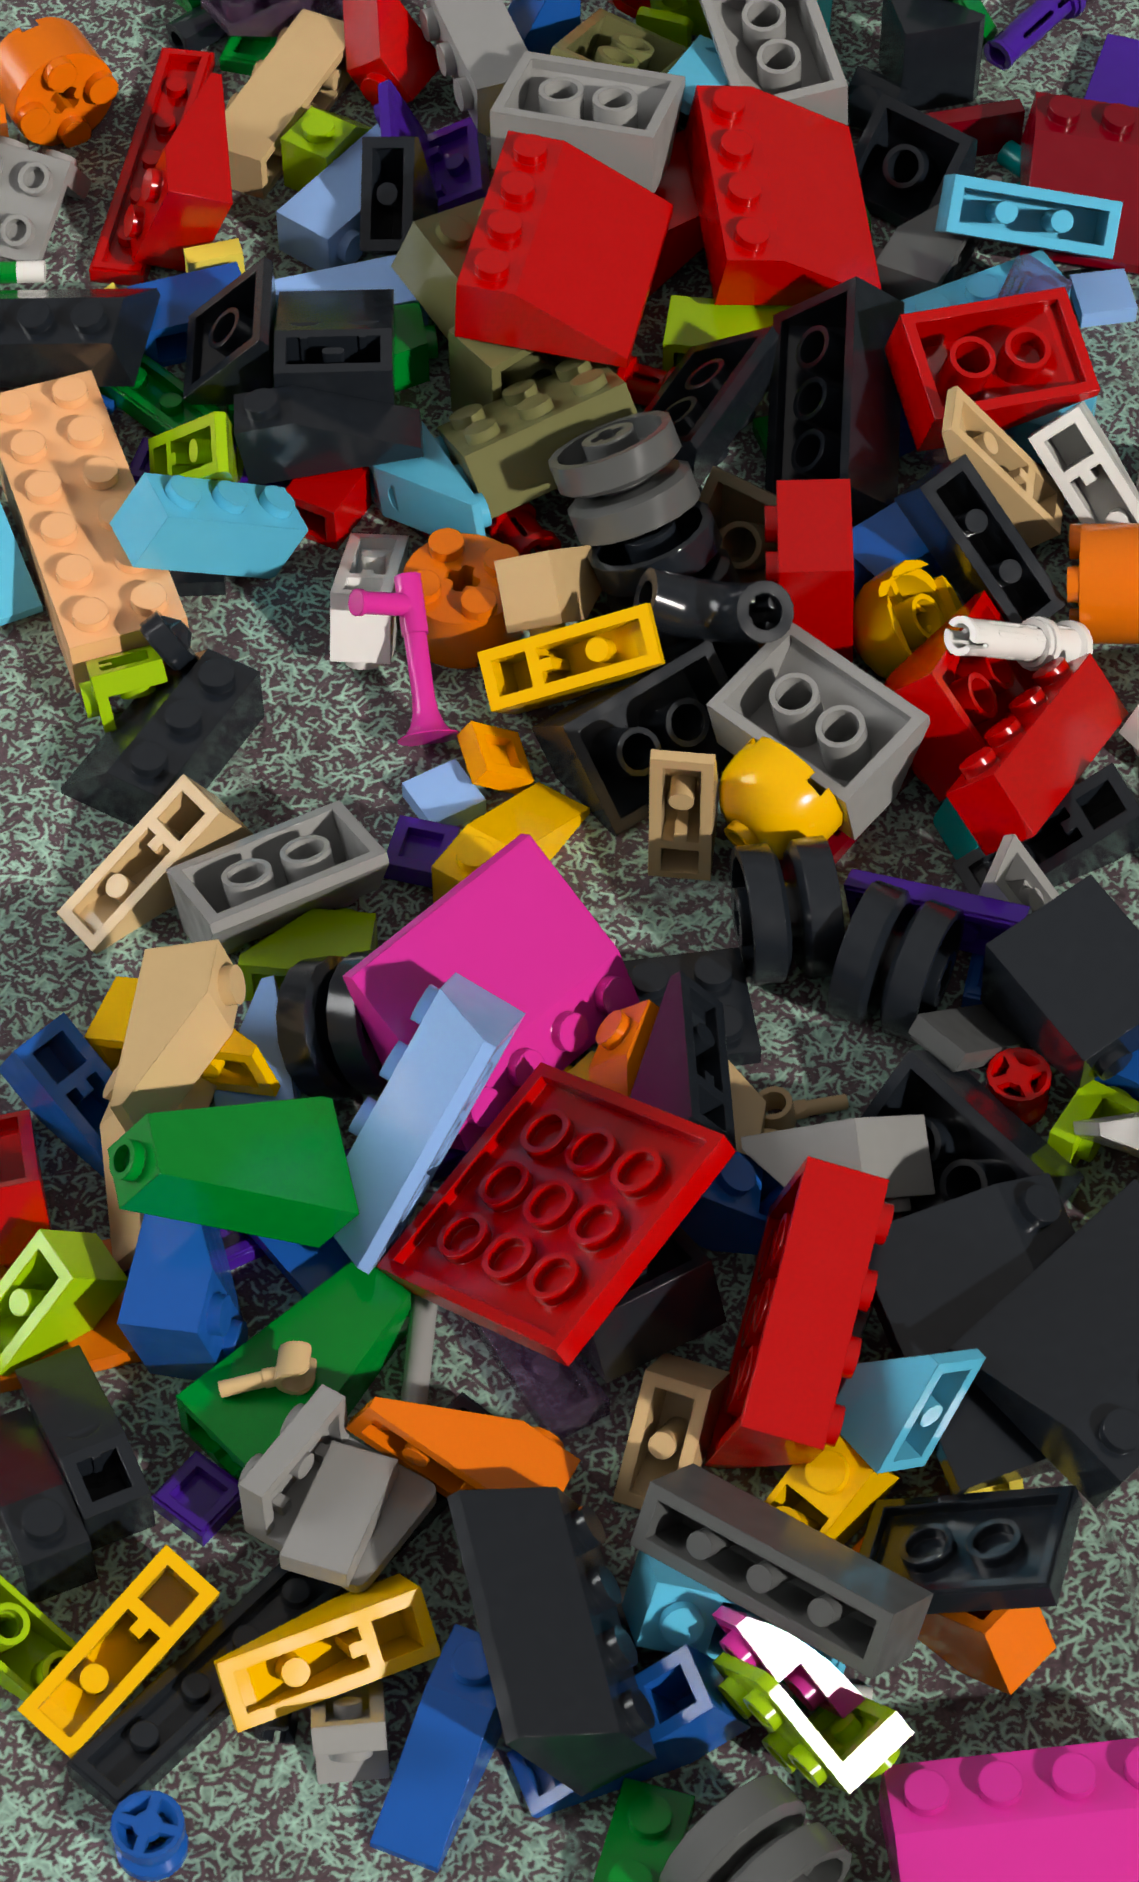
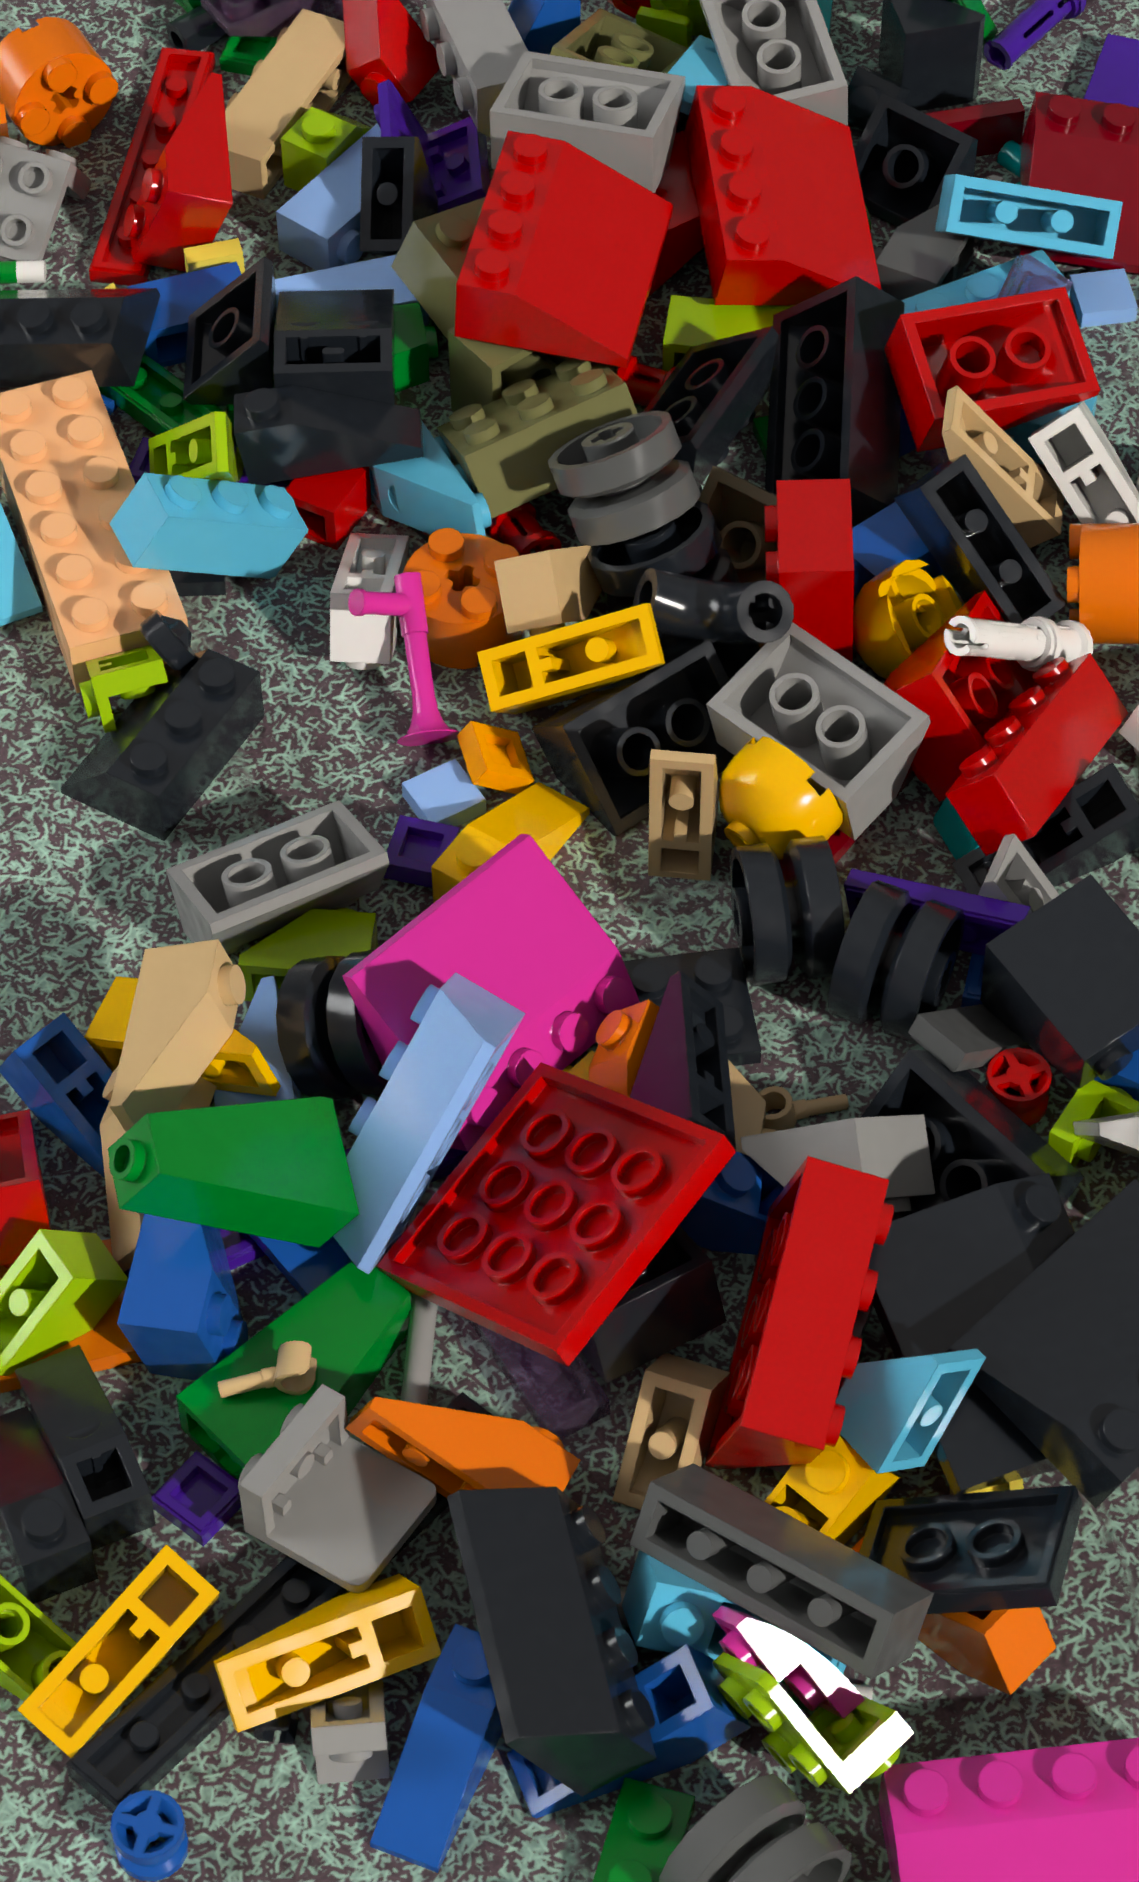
(133, 878): tan slope -> none
(339, 1514): light grey tile -> none

